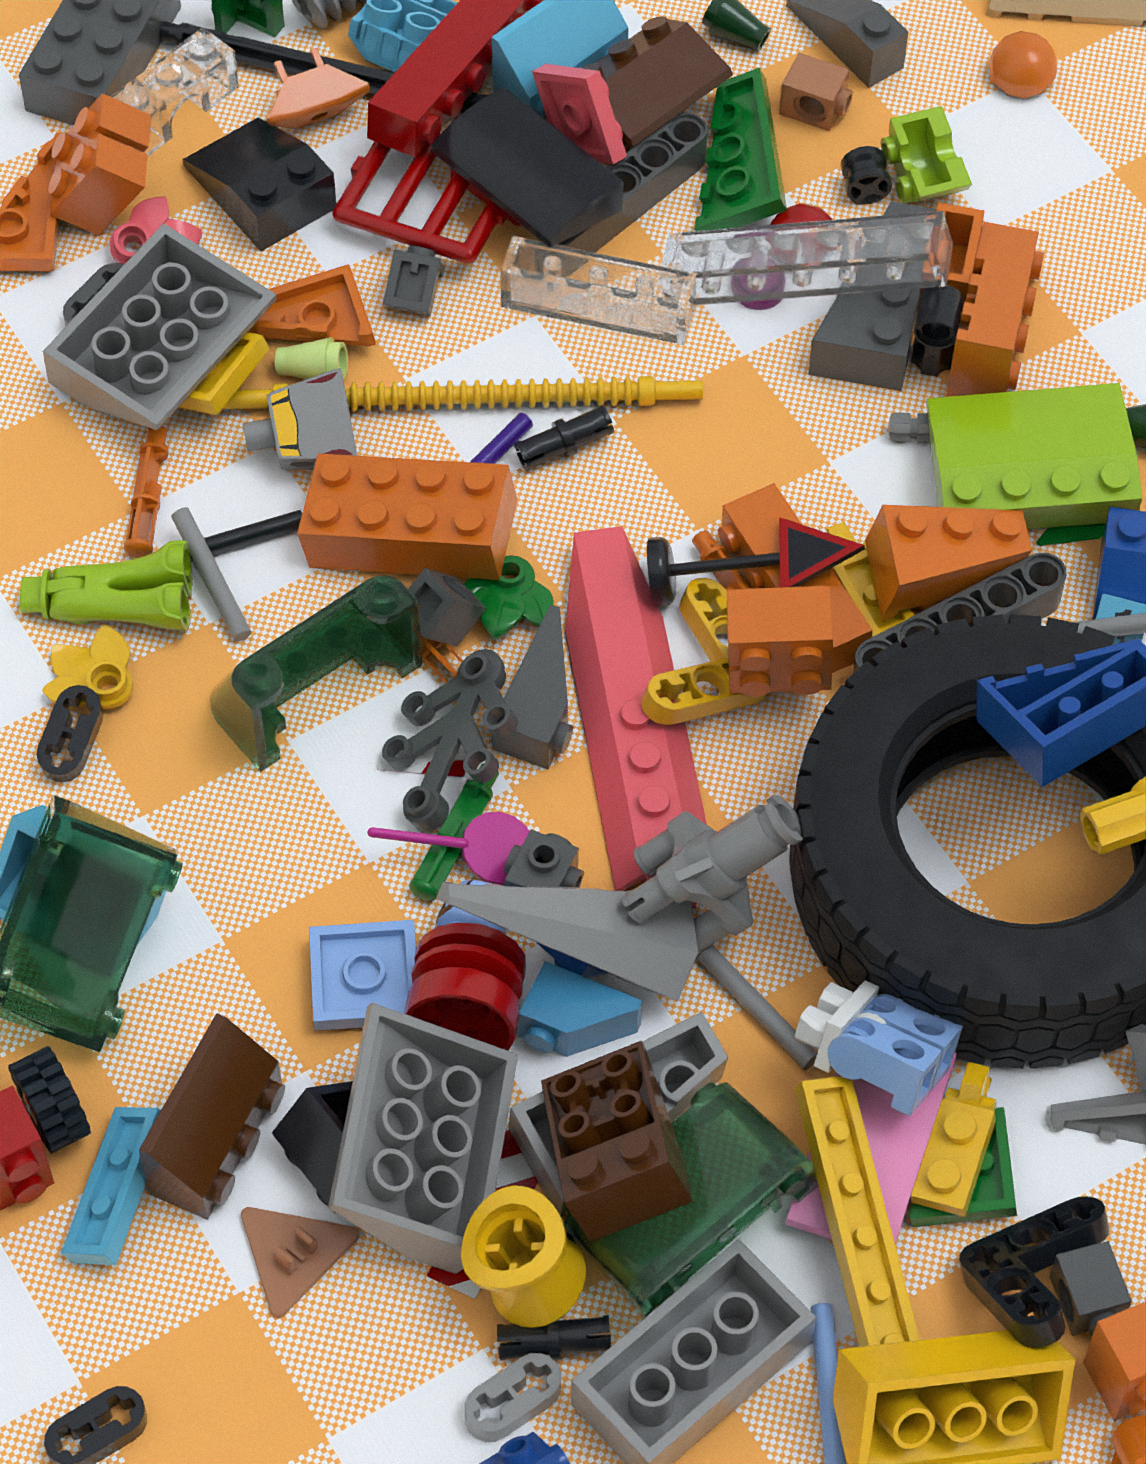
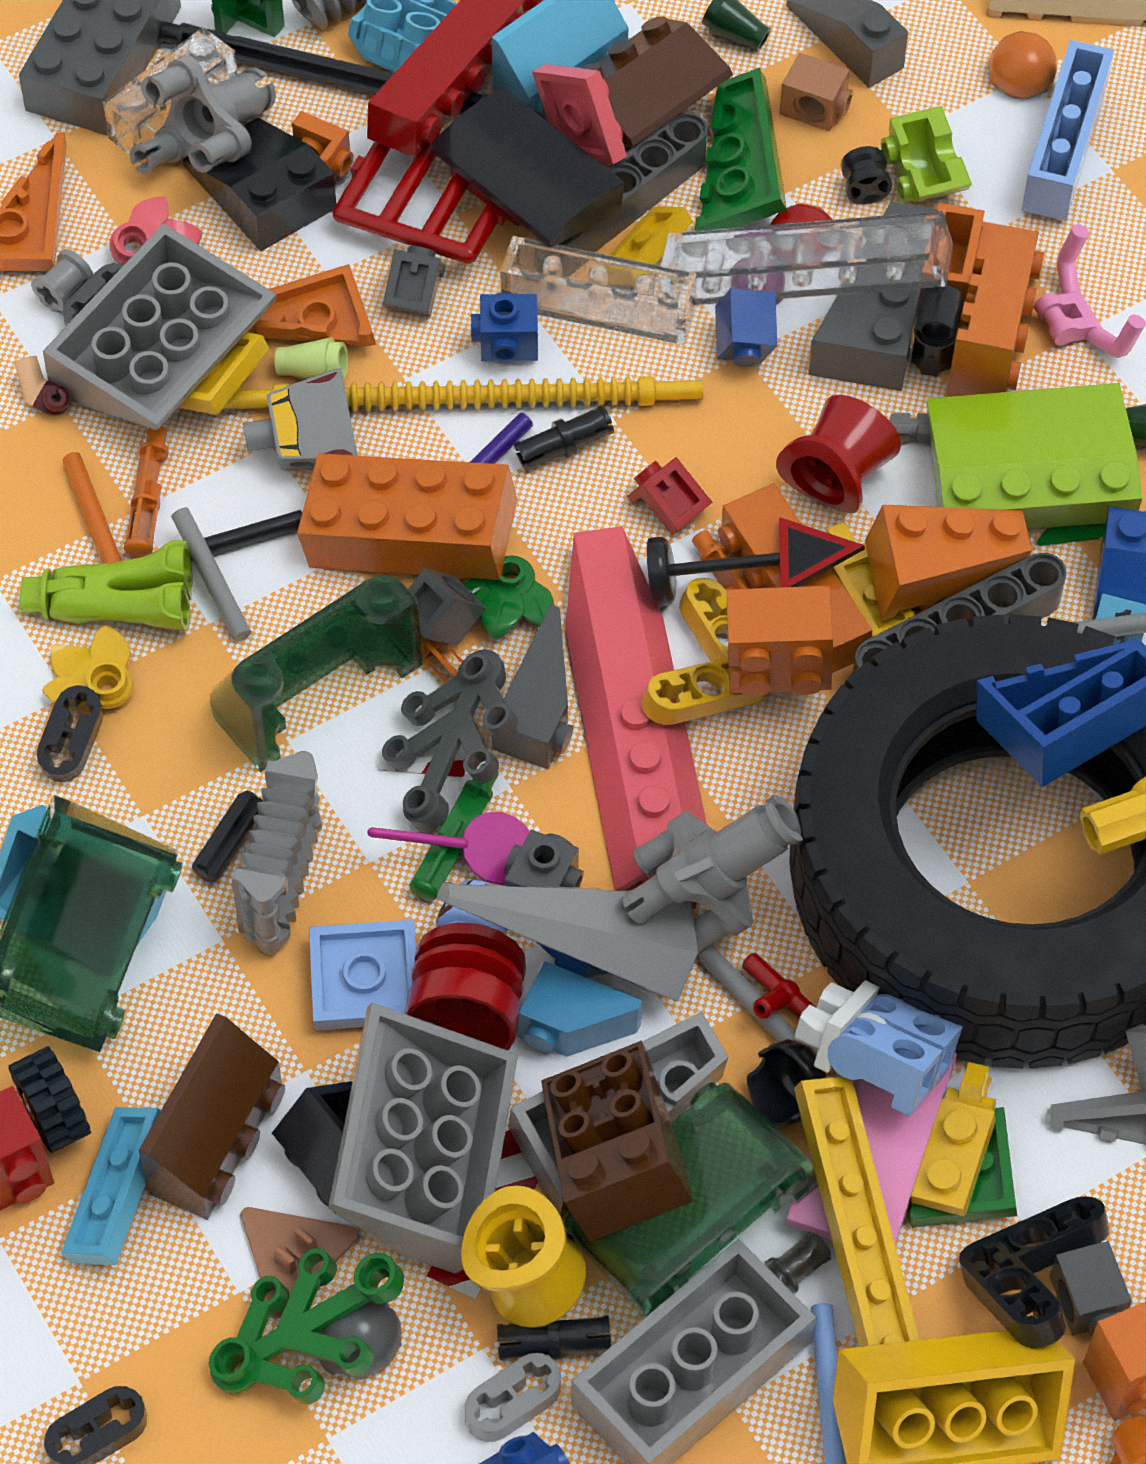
(38, 391): none -> arm
(61, 280): none -> light grey bush
(91, 508): none -> orange bar
(96, 167): orange piece -> none
(202, 116): none -> light grey wheel
(227, 837): none -> black axle
(278, 852): none -> light grey piece
(300, 1325): none -> green plant
(314, 94): piece -> none
(326, 140): none -> orange bracket
(375, 1326): none -> dark grey hair
(506, 327): none -> blue brick
(649, 237): none -> yellow plate
(670, 494): none -> red bracket
(746, 326): none -> blue brick
(774, 1080): none -> black hair
(781, 991): none -> red piece
(799, 1261): none -> clear smoke pin
(839, 453): none -> red hat
(1067, 130): none -> light blue brick
(1081, 321): none -> bright pink piece

